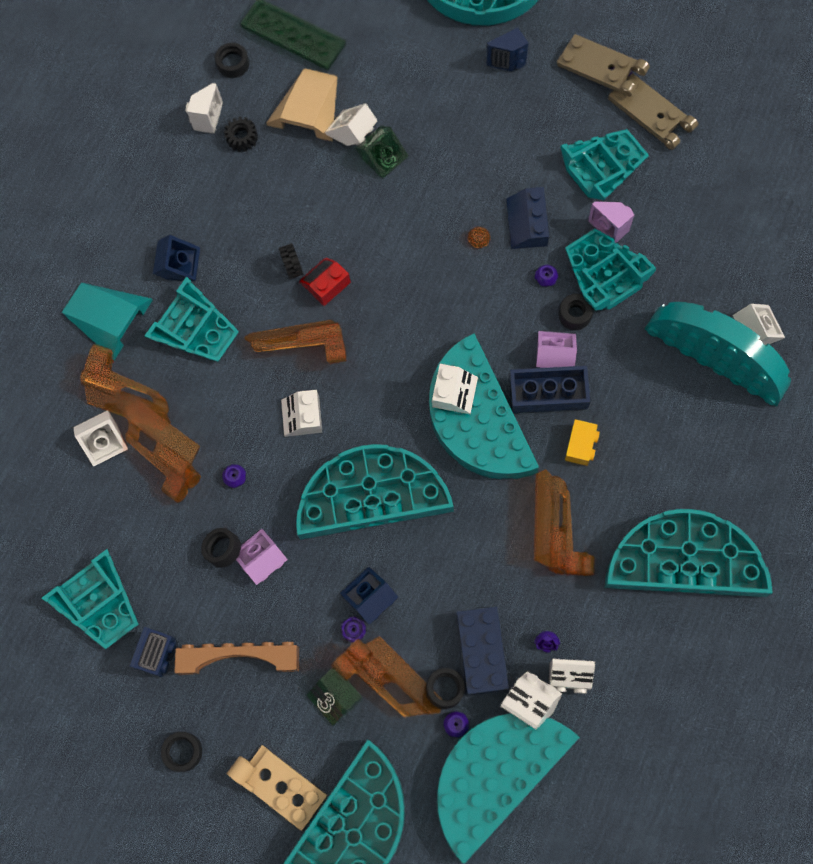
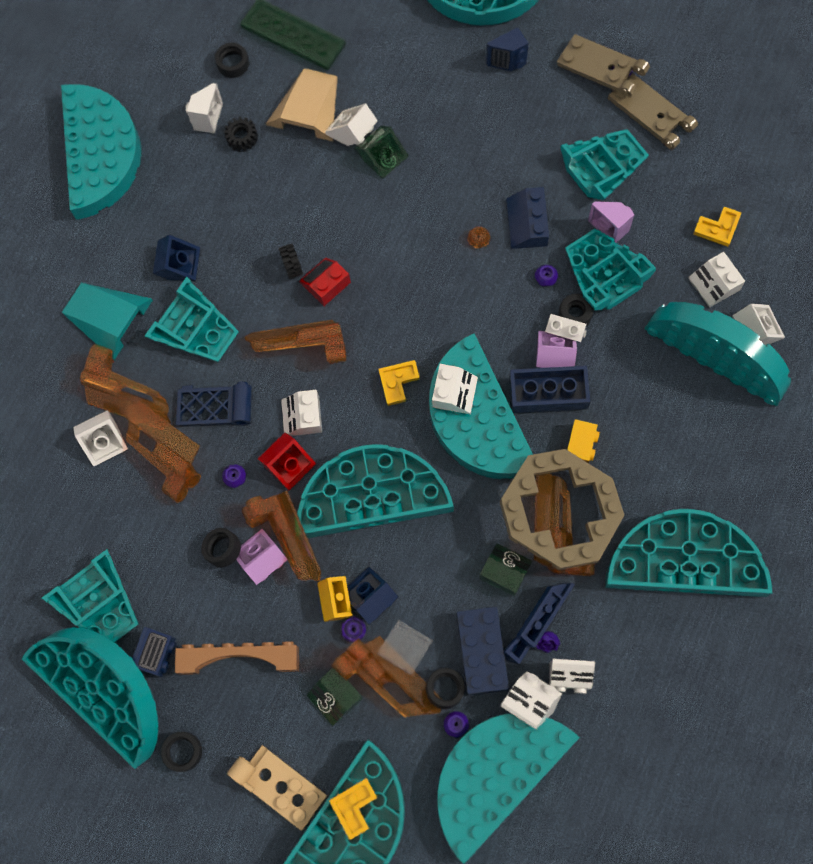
(100, 149): none -> teal brick
(100, 687): none -> teal brick
(238, 405): none -> dark blue piece
(287, 461): none -> red slope
(288, 530): none -> clear orange panel
(334, 598): none -> yellow brick
(347, 807): none -> yellow plate
(393, 378): none -> yellow plate
(405, 647): none -> clear tile
(505, 569): none -> clear green slope
(537, 622): none -> dark blue wedge
(541, 543): none -> dark tan plate
(566, 328): none -> white hinge
(717, 279): none -> white slope
(720, 231): none -> yellow plate

